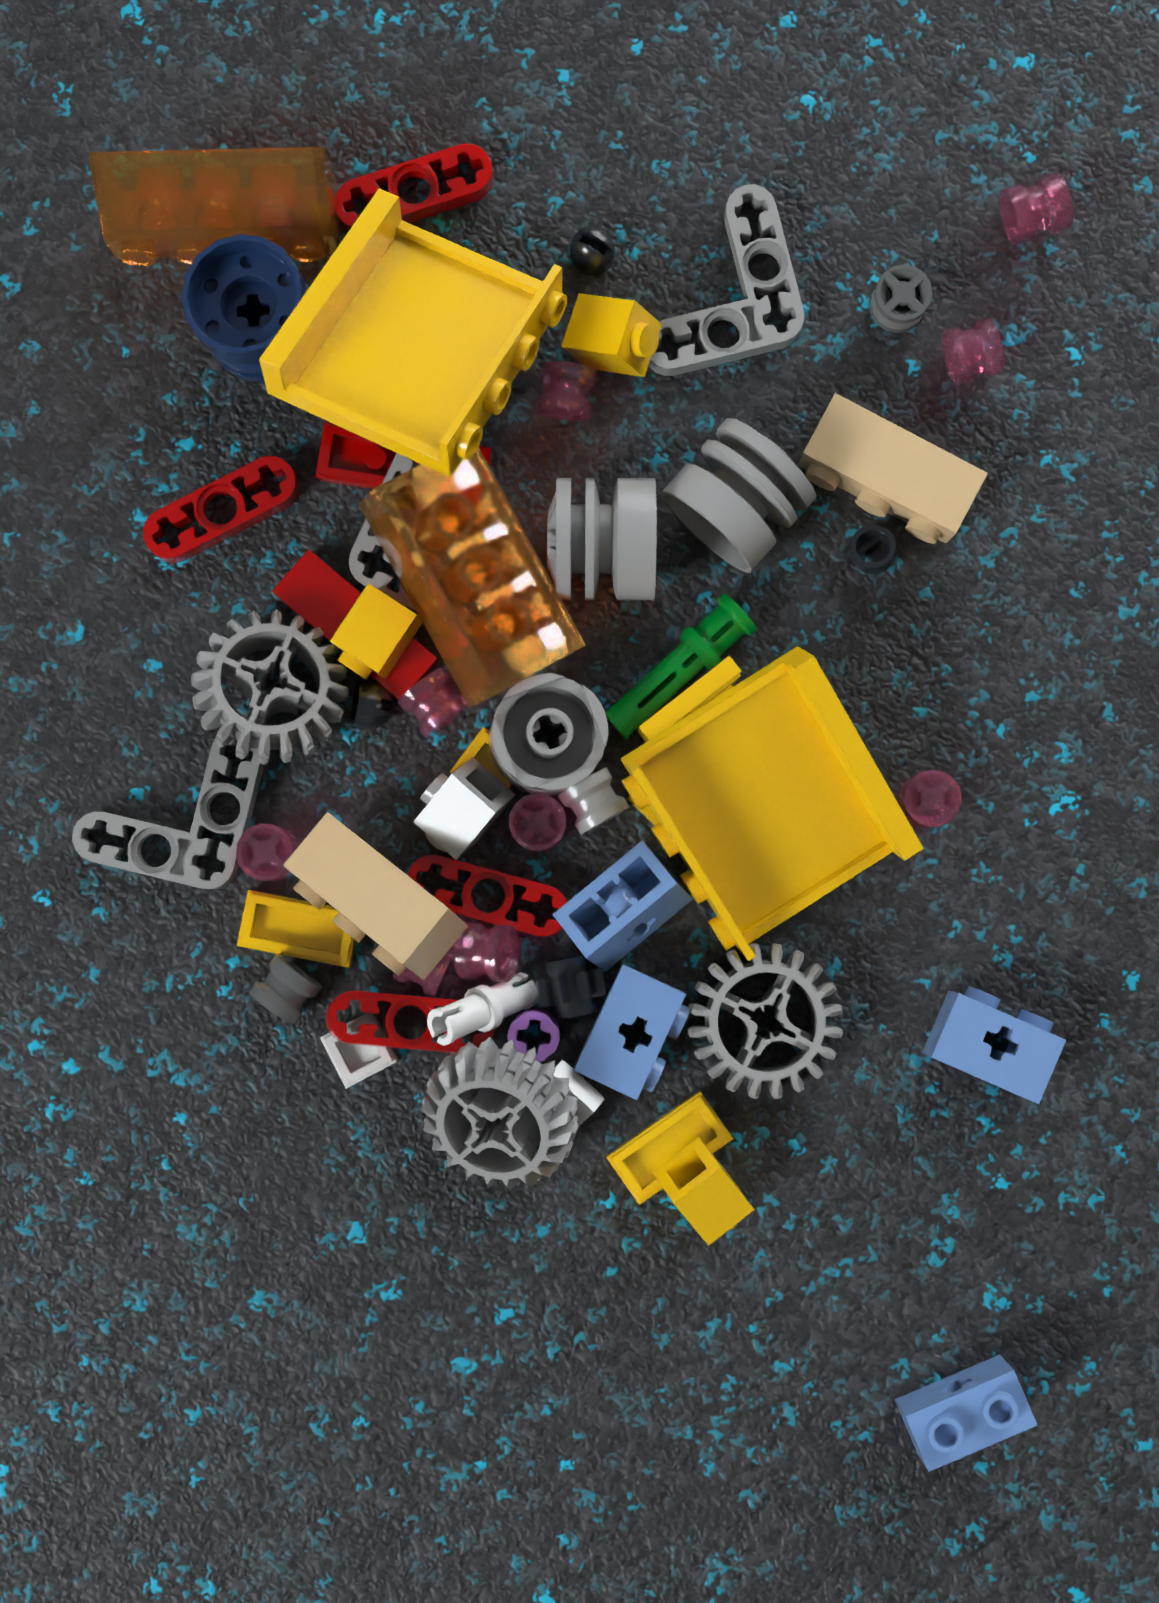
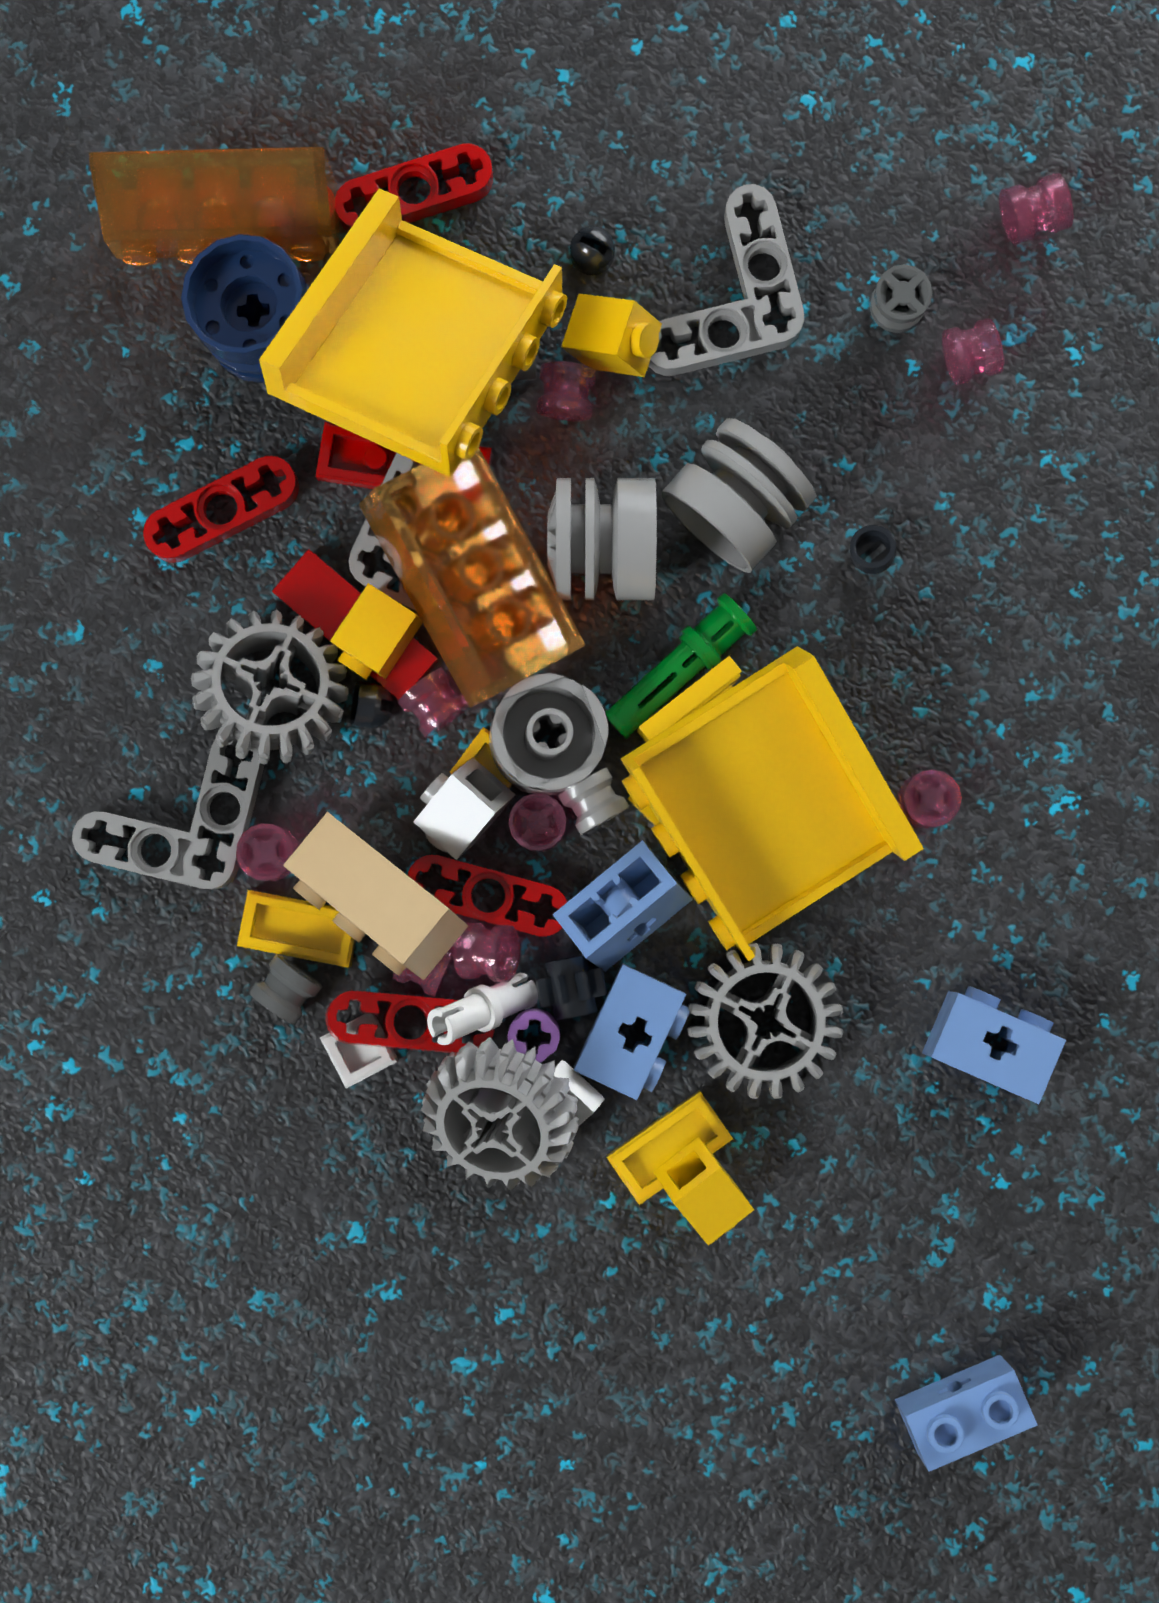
(891, 471): tan brick -> none

